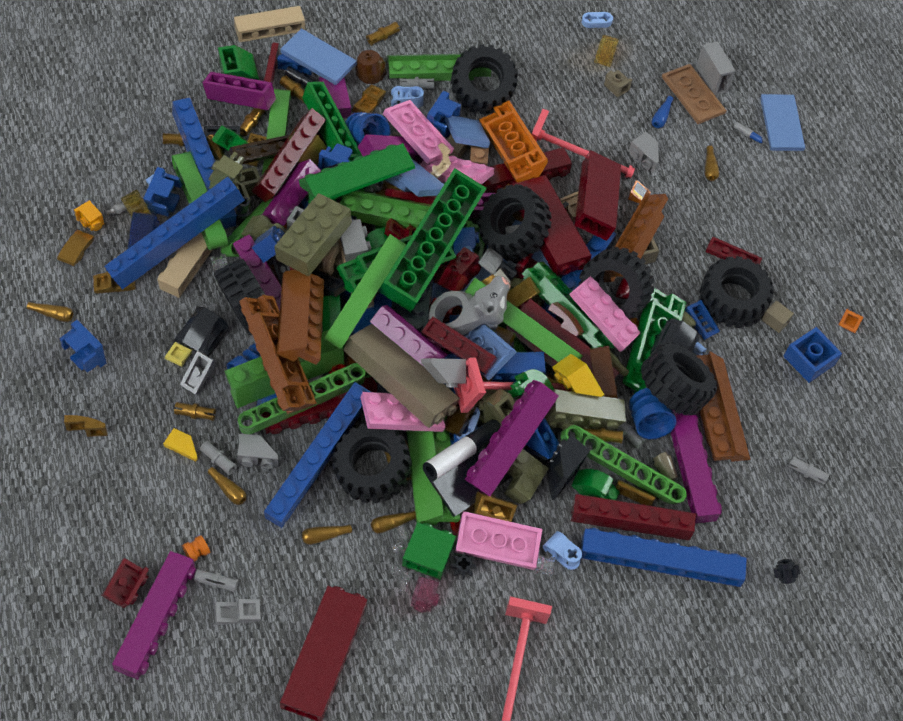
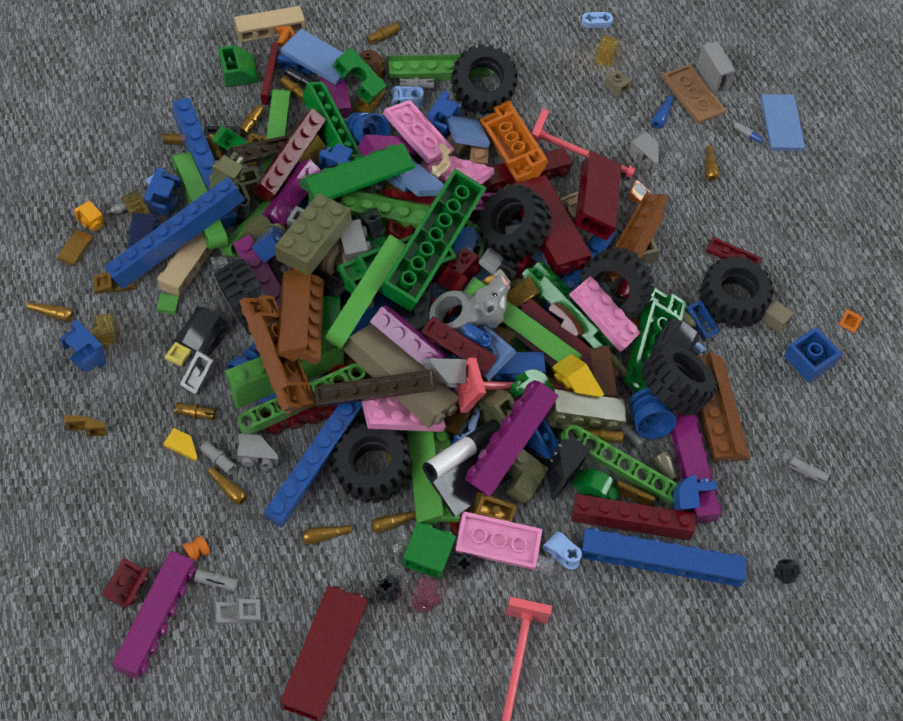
(104, 329): none -> clear yellow brick
(167, 303): none -> bright green tile
(239, 90): magenta brick -> none
(285, 34): none -> orange bracket
(351, 64): none -> green arch
(373, 221): none -> black piece
(374, 388): none -> dark brown tile
(388, 589): none -> black gear
(477, 335): none -> blue arm
(686, 492): none -> blue brick

